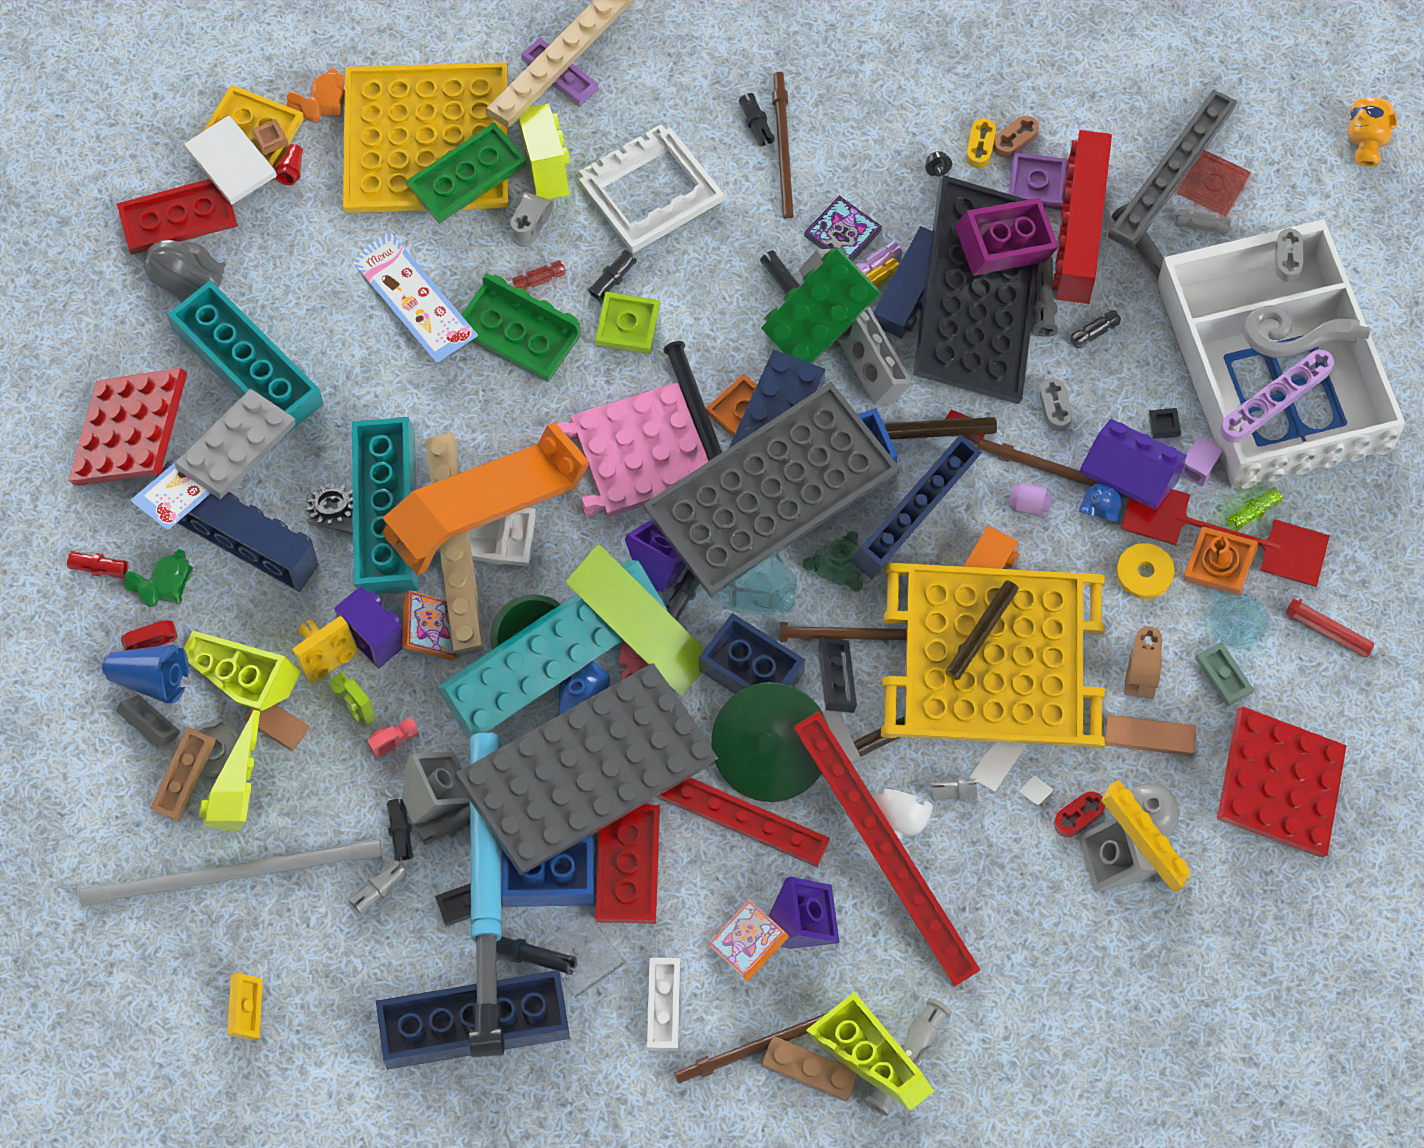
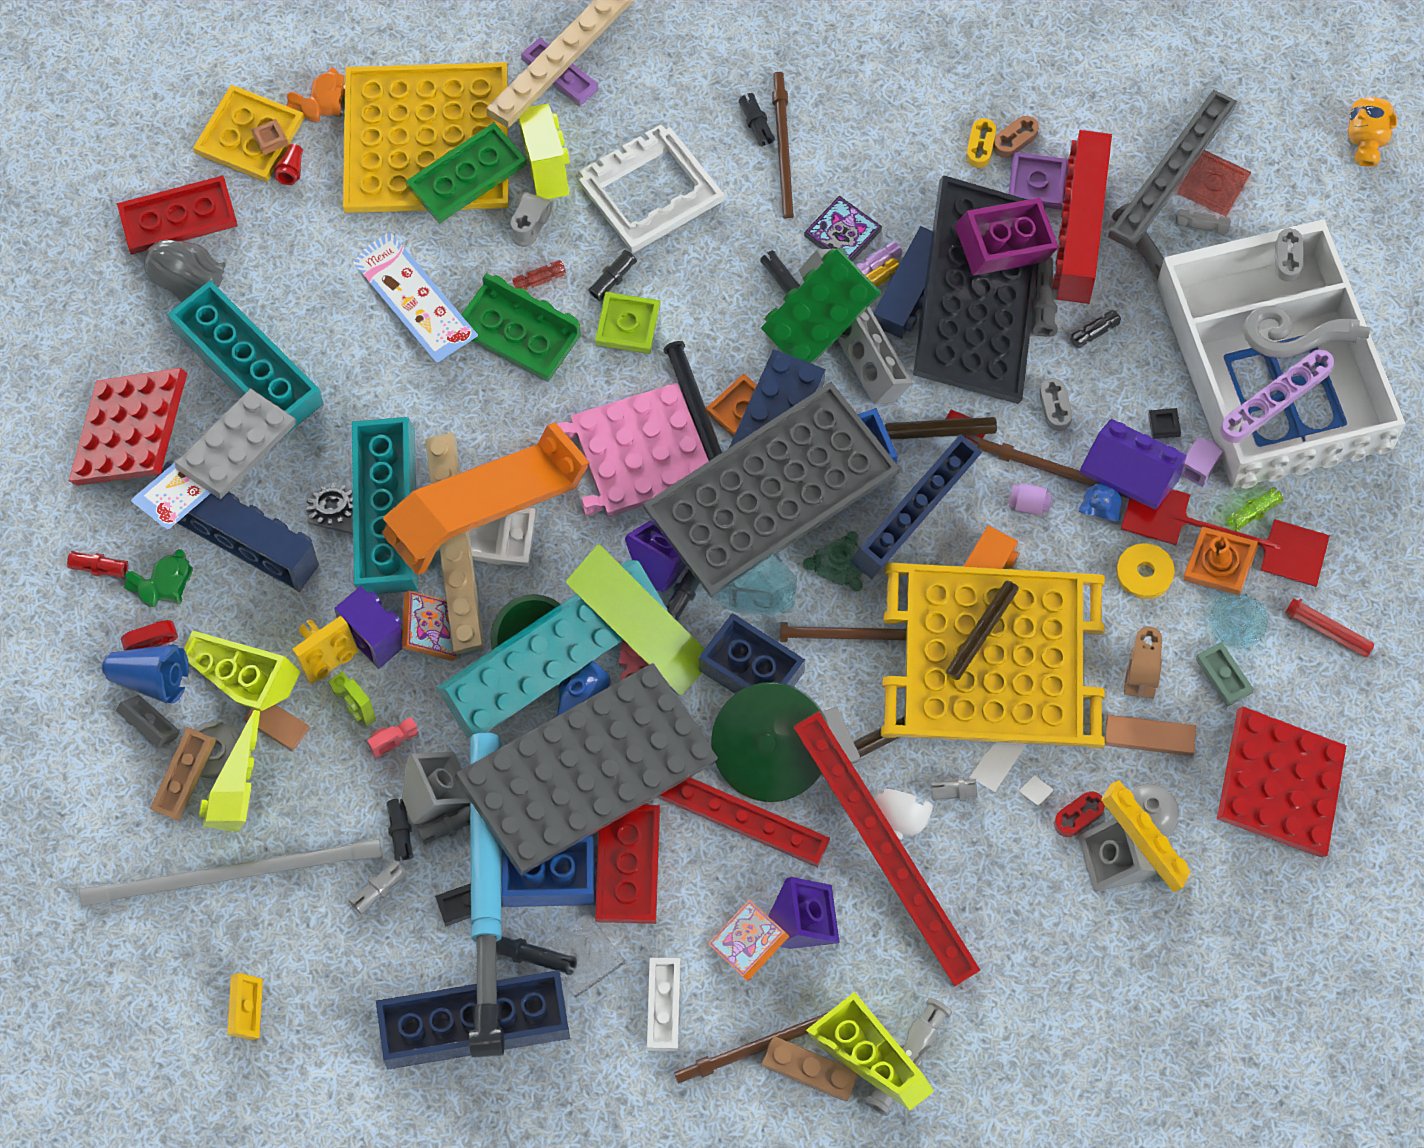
(230, 160): white tile -> none
(837, 675): black plate -> none
(938, 164): black plate -> none

